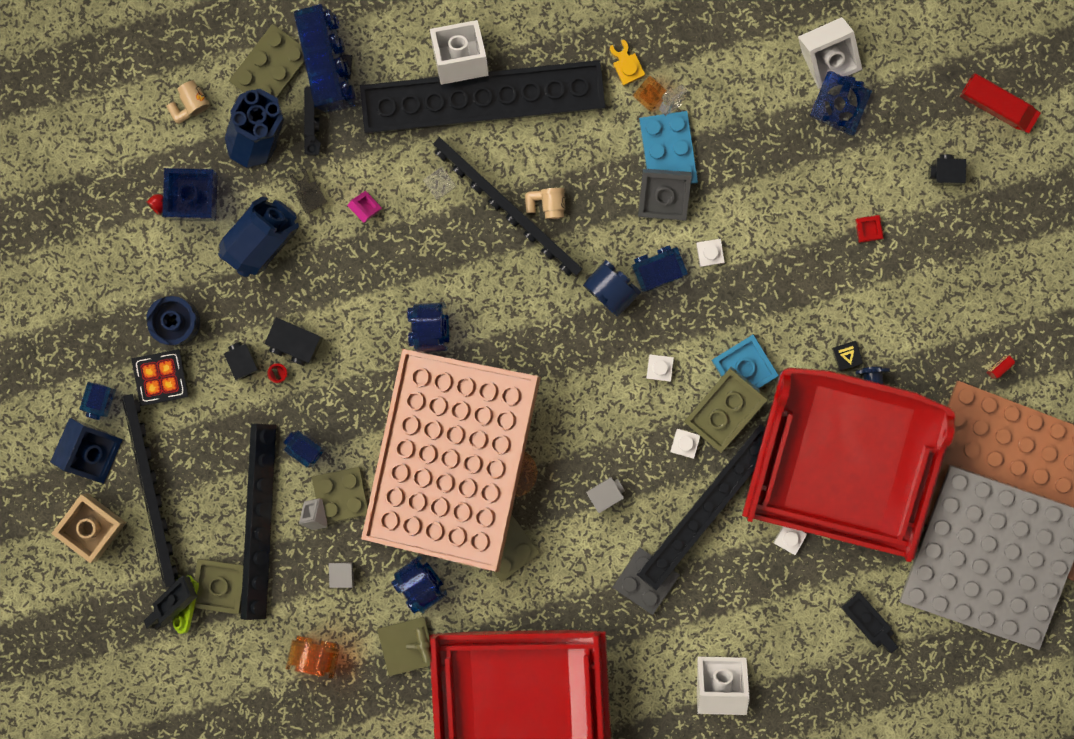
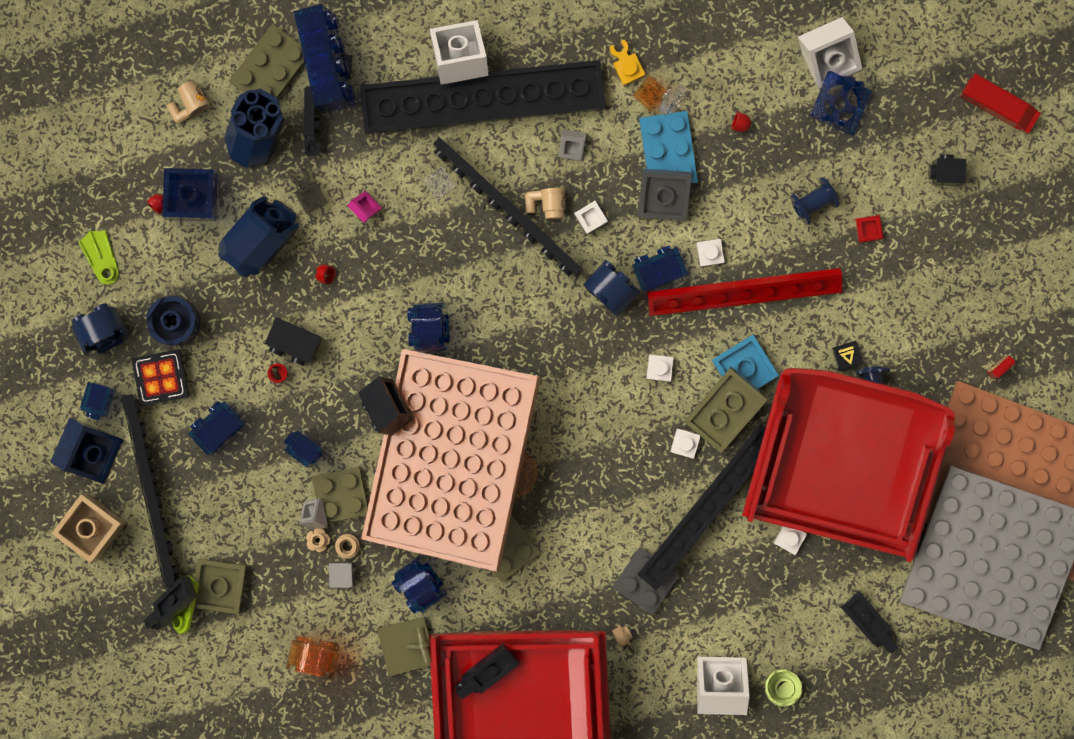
(99, 329): none -> dark blue brick
(100, 255): none -> lime piece
(216, 427): none -> clear blue brick
(241, 361): black brick -> none
(258, 521): black plate -> none
(324, 540): none -> tan plate
(325, 269): none -> red hinge
(355, 546): none -> tan plate
(385, 406): none -> black piece
(487, 671): none -> black hinge
(572, 145): none -> light grey slope
(590, 217): none -> white plate
(606, 494): light grey brick -> none
(622, 635): none -> tan plate
(741, 122): none -> red hinge
(745, 292): none -> red plate
(788, 692): none -> yellowish green hair
(815, 200): none -> dark blue hose

